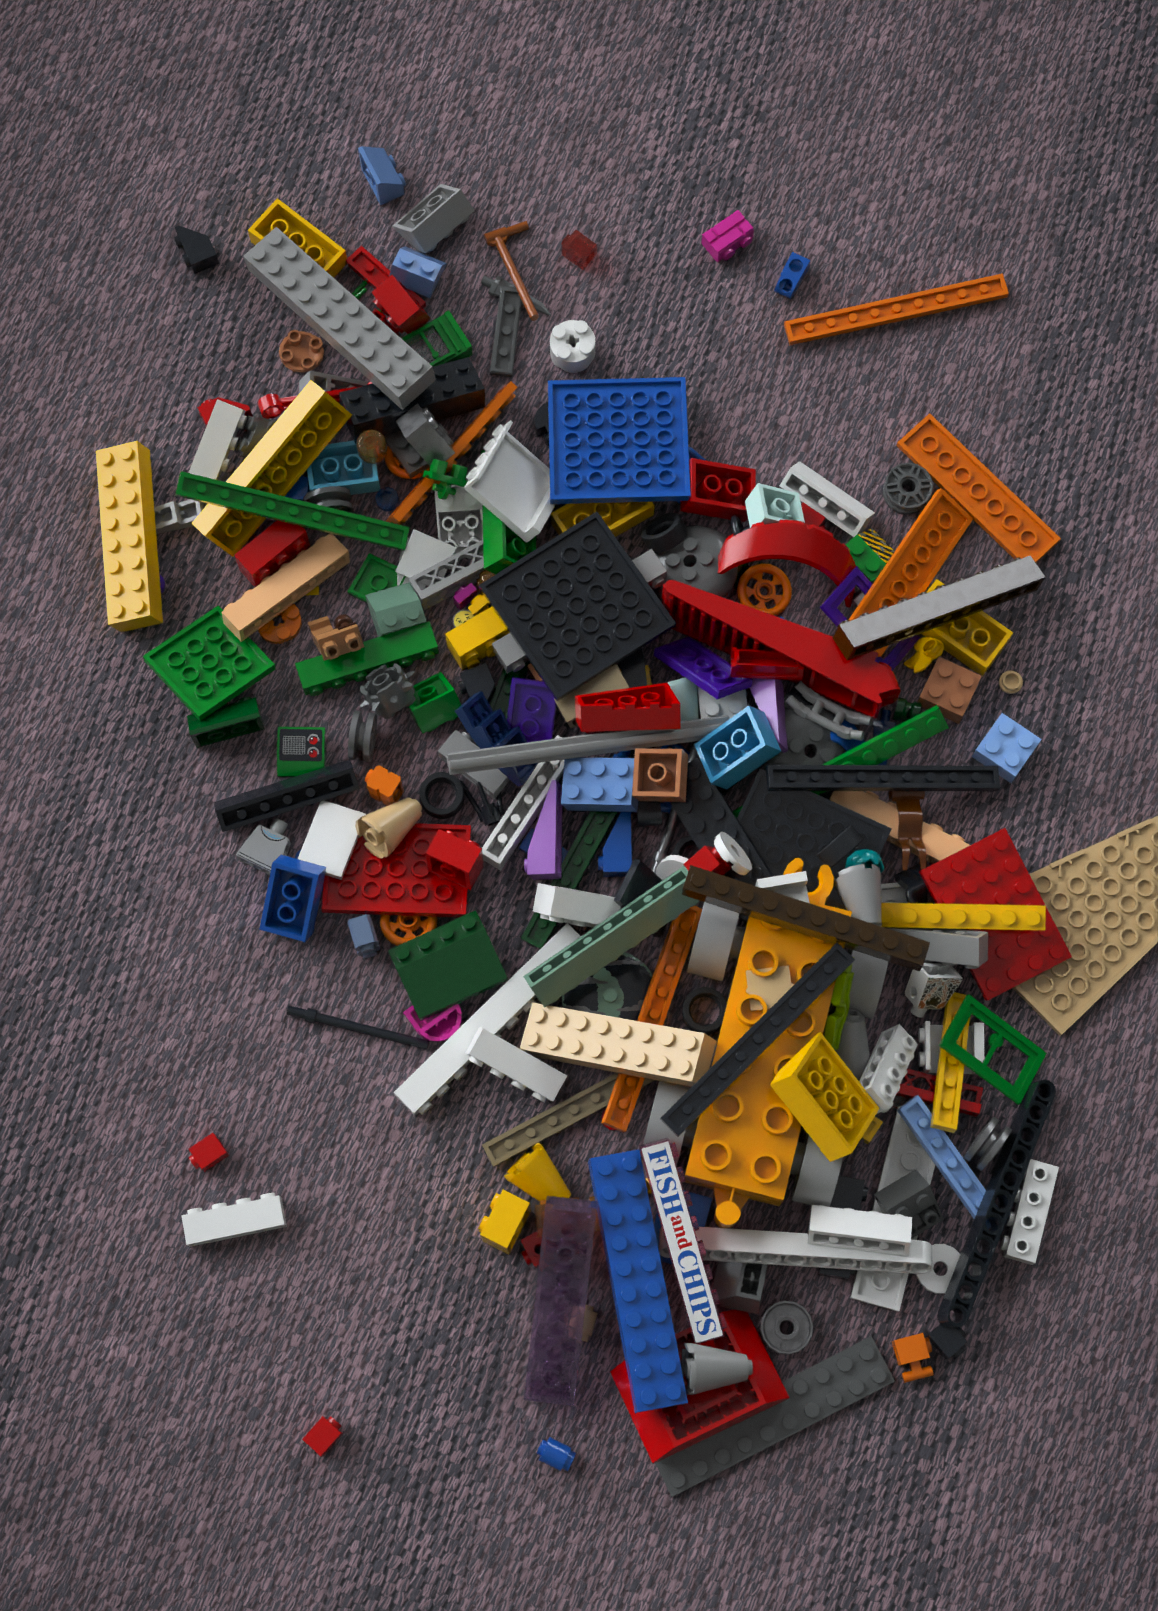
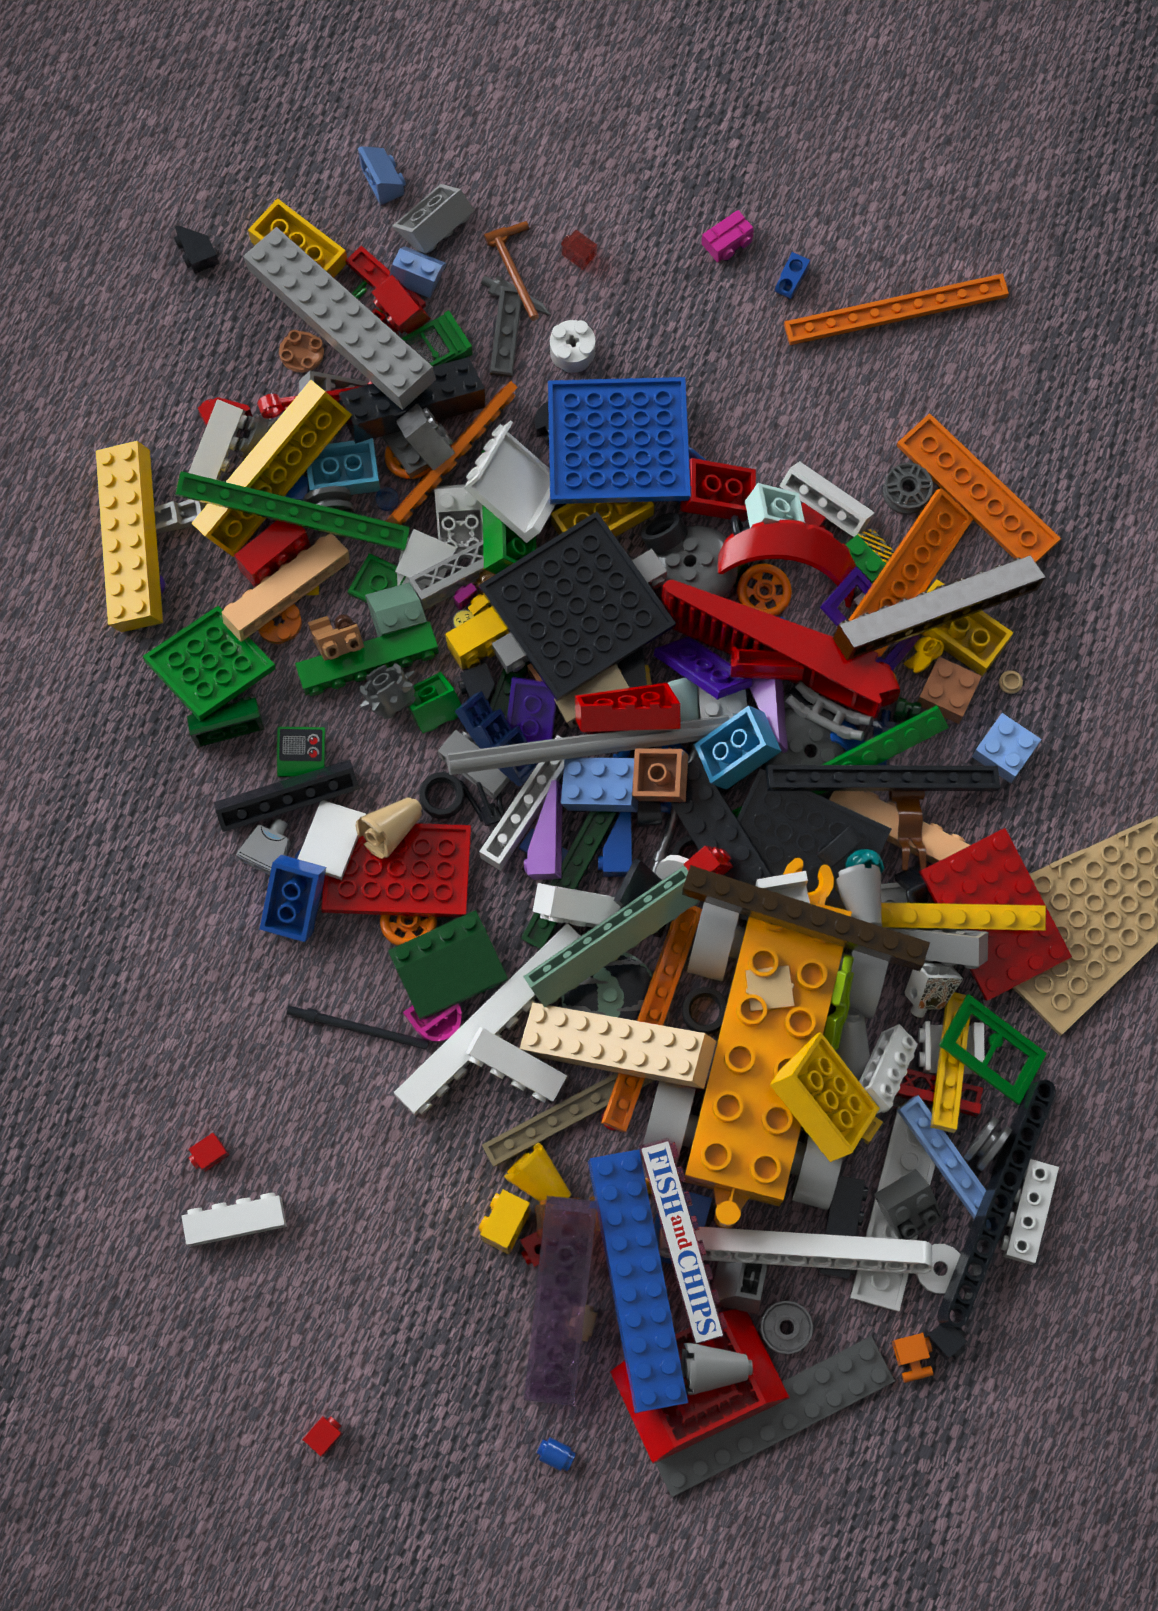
(362, 736): flat silver wheel -> none
(364, 936): sand blue brick -> none
(371, 446): clear orange head -> none
(384, 785): orange brick -> none
(437, 472): green hips -> none
(455, 858): red brick -> none
(732, 852): white tile -> none
(757, 1039): black plate -> none
(860, 1230): white brick -> none

